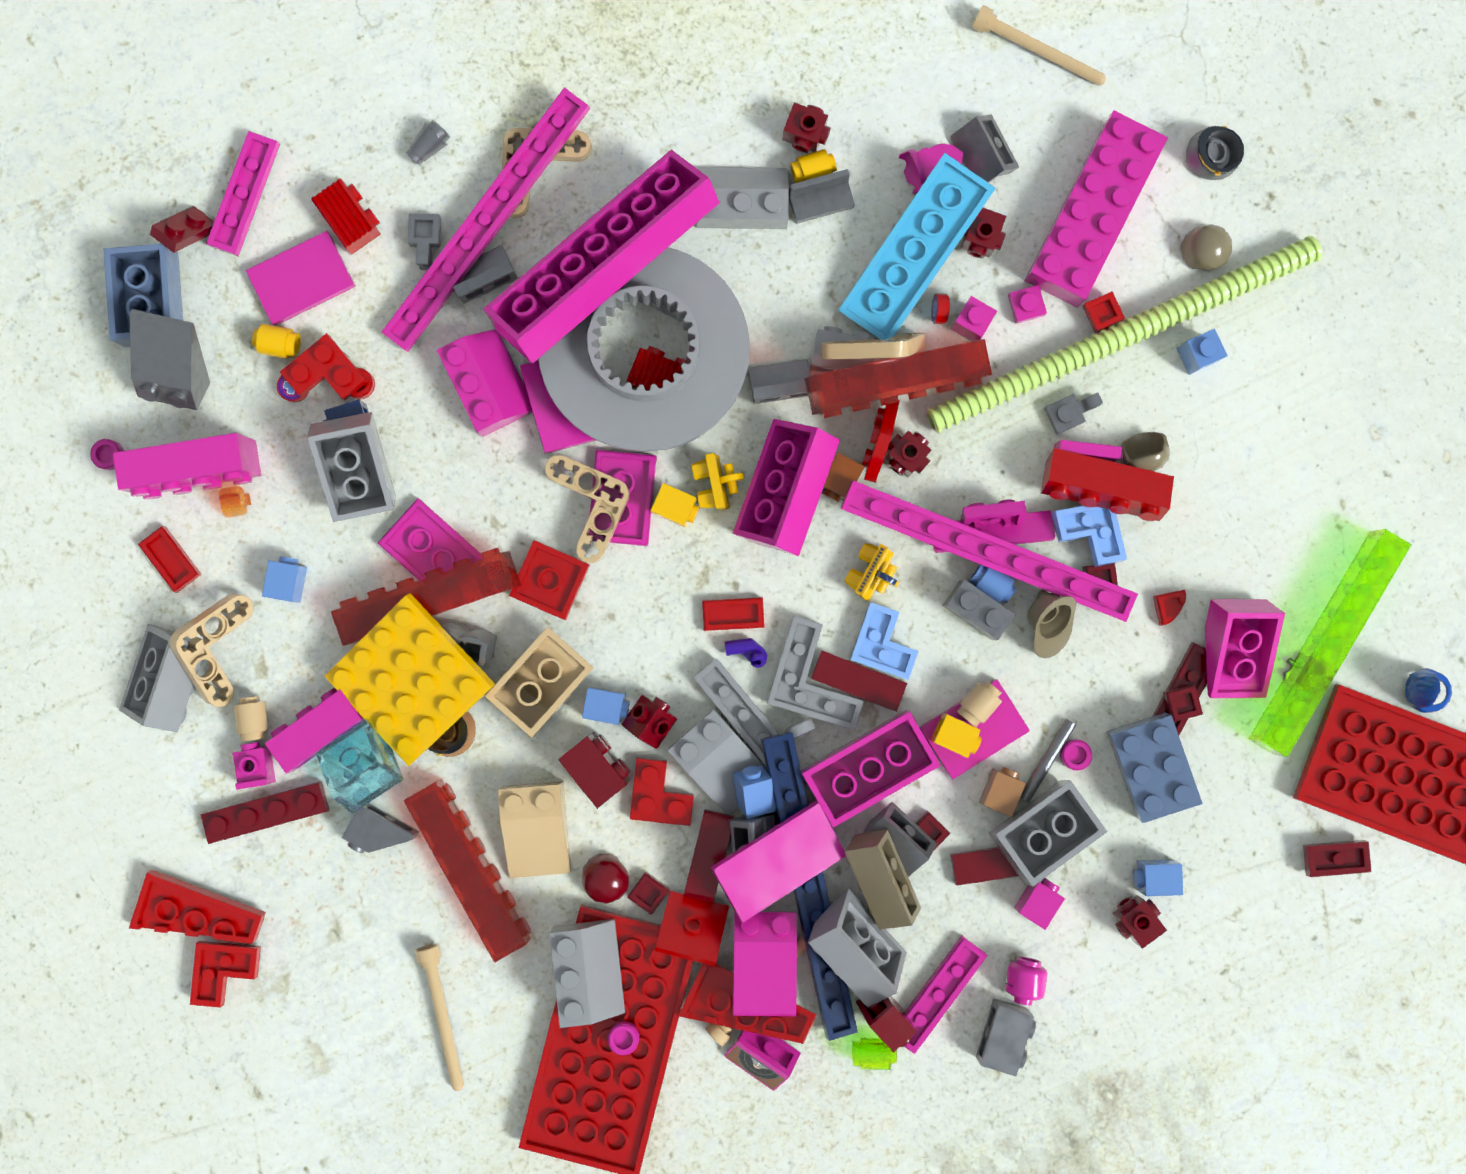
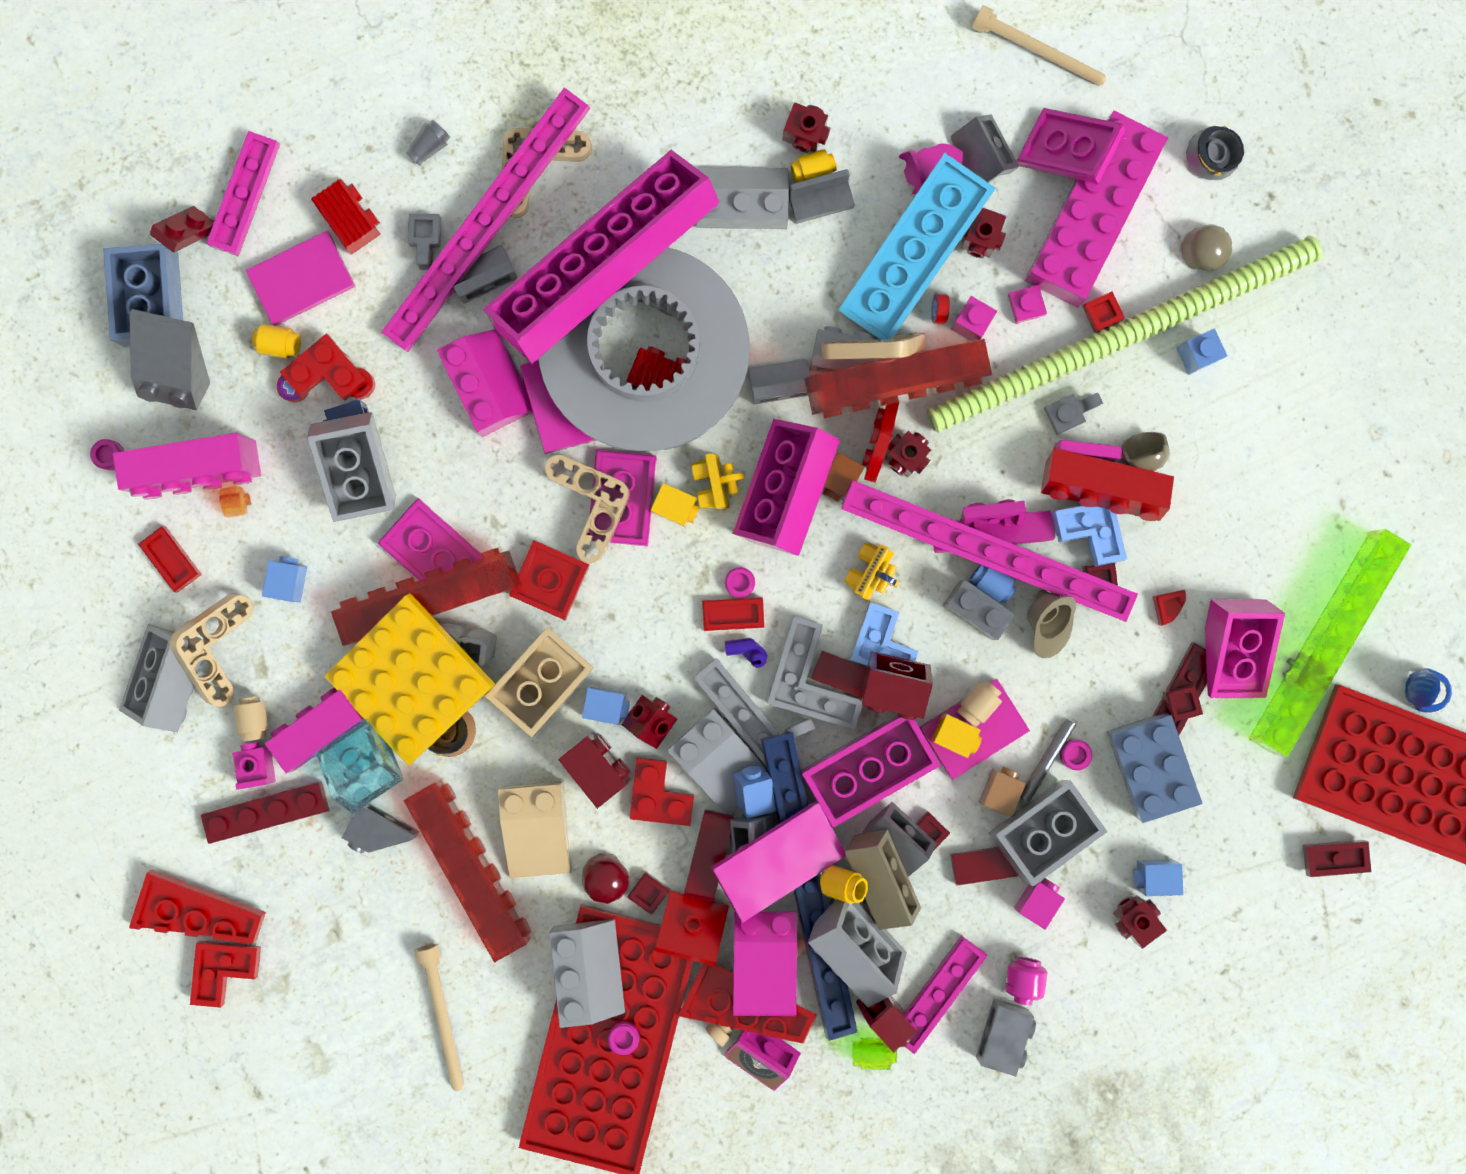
(740, 582): none -> dark pink tile
(843, 885): none -> yellow brick
(897, 686): none -> dark red brick
(1071, 145): none -> dark pink tile

